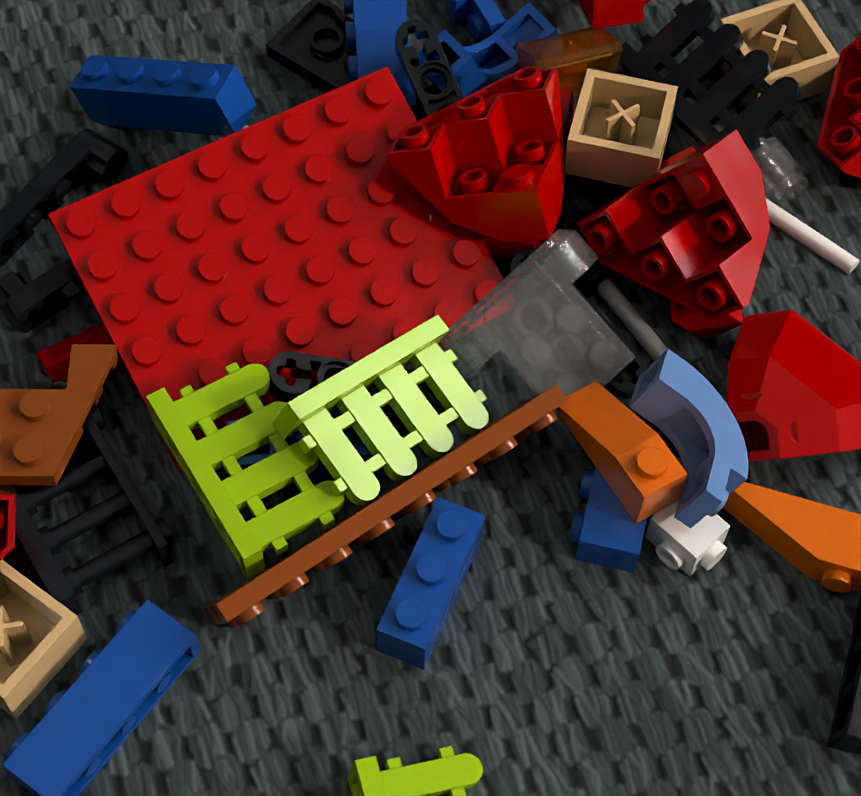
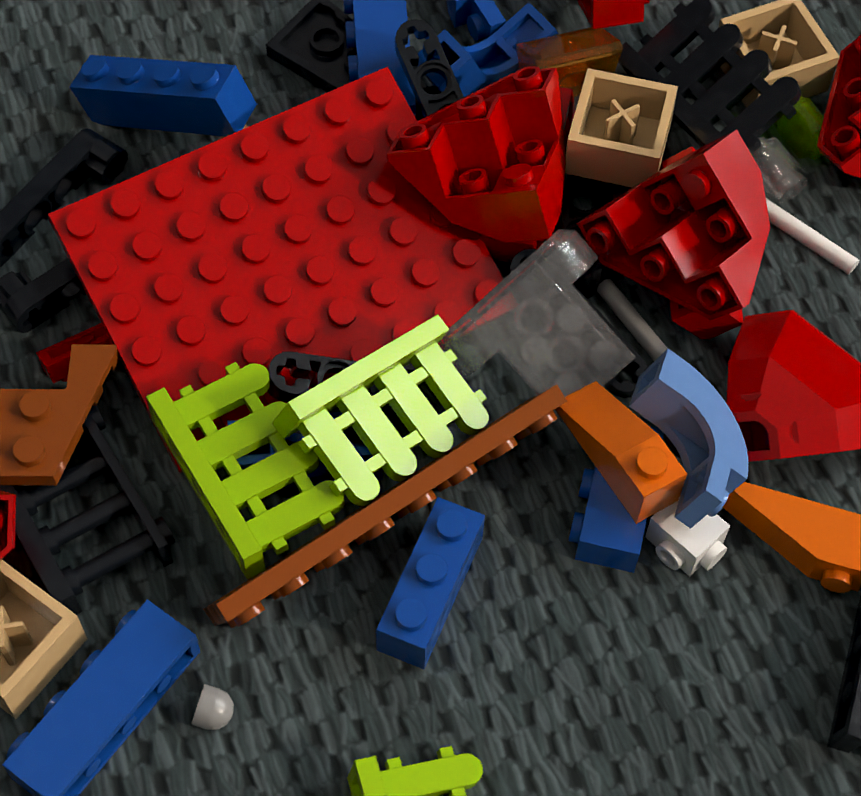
(213, 709): none -> light grey hinge
(802, 129): none -> clear neon green brick

